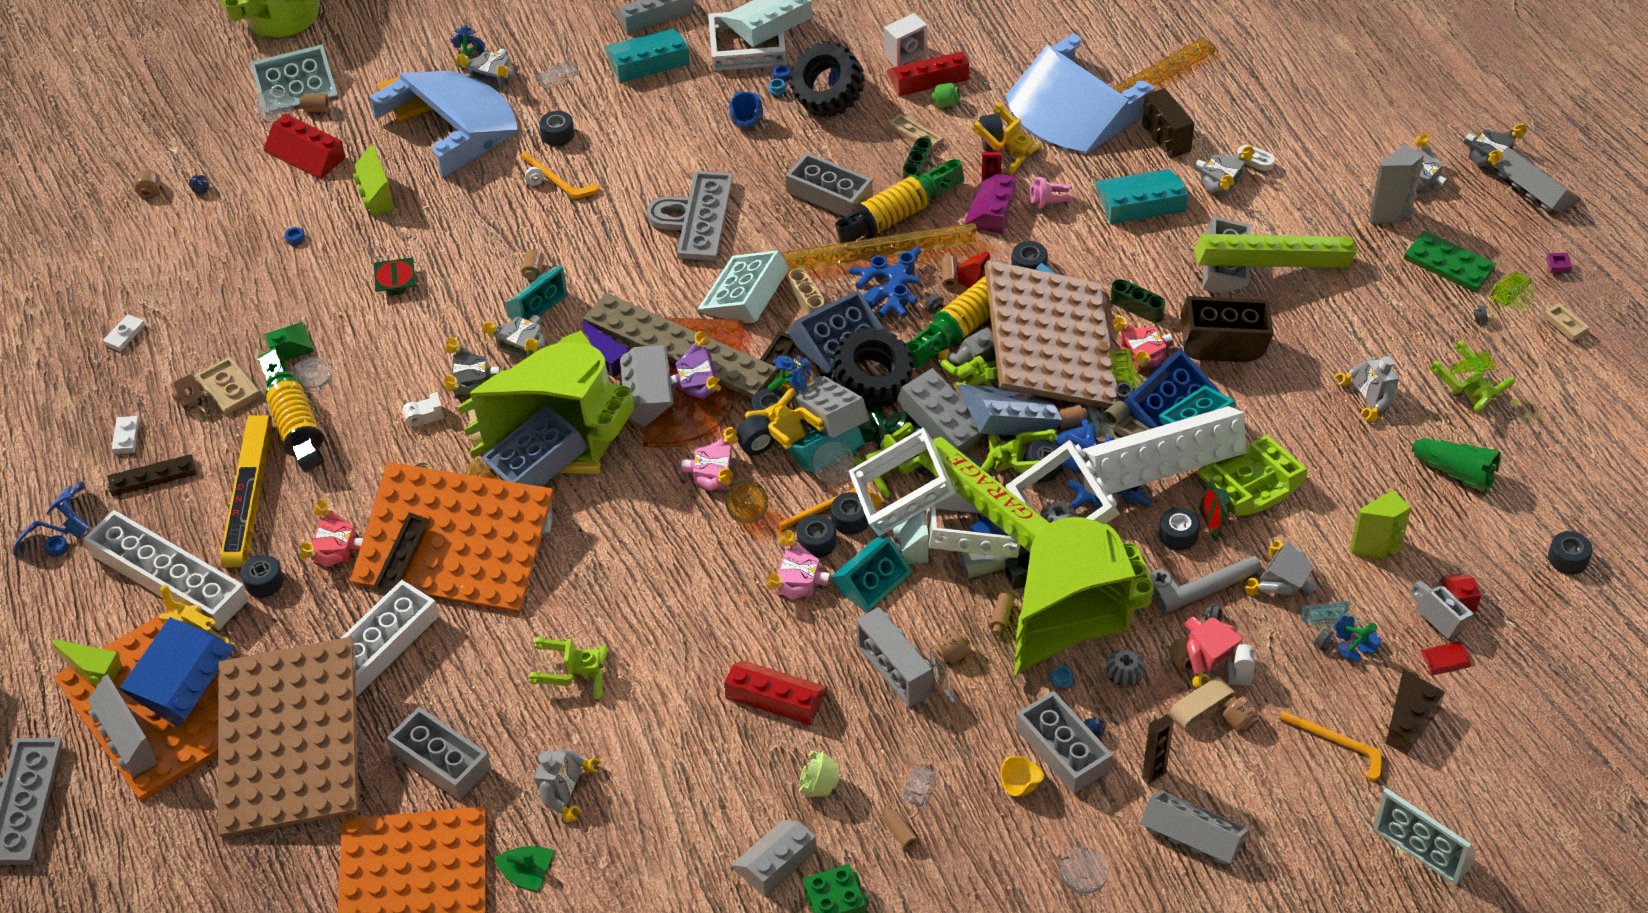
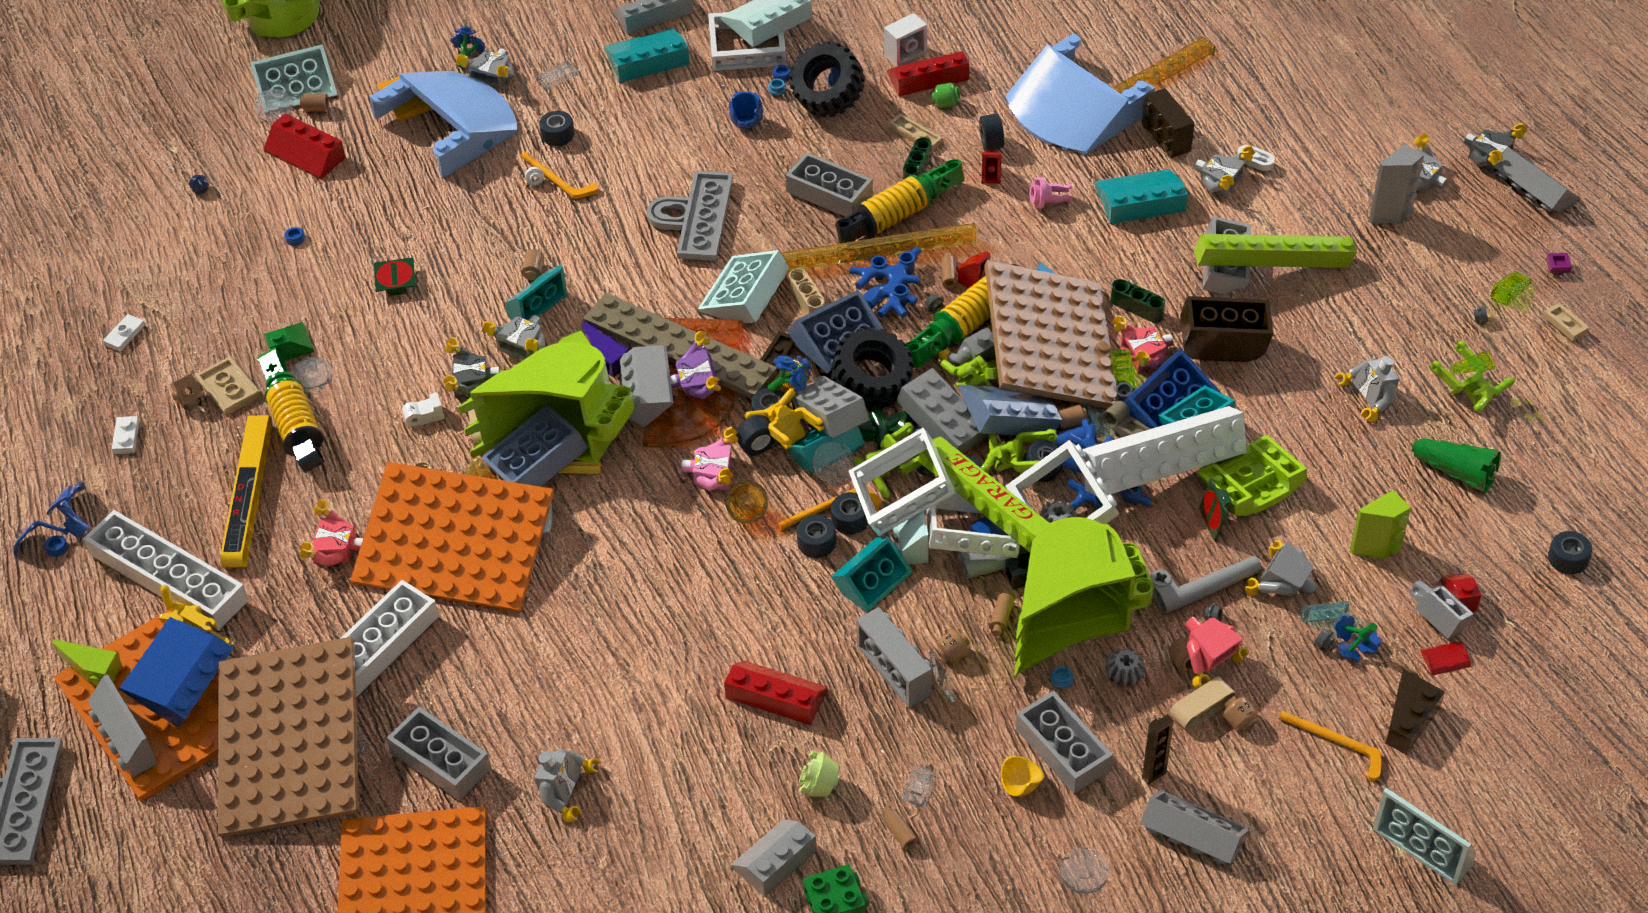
(147, 183): medium nougat head -> none
(151, 475): dark brown plate -> none
(262, 575): black wheel -> none
(373, 183): lime slope -> none
(401, 553): dark brown plate -> none
(525, 866): green shield -> none
(578, 662): lime piece -> none
(797, 572): bright pink torso -> none
(992, 203): magenta slope -> none
(1013, 139): yellow piece -> none
(1029, 255): black wheel -> none
(1096, 726): dark blue plate -> none
(1179, 528): black wheel -> none
(1242, 669): white leg -> none
(1449, 261): green plate -> none

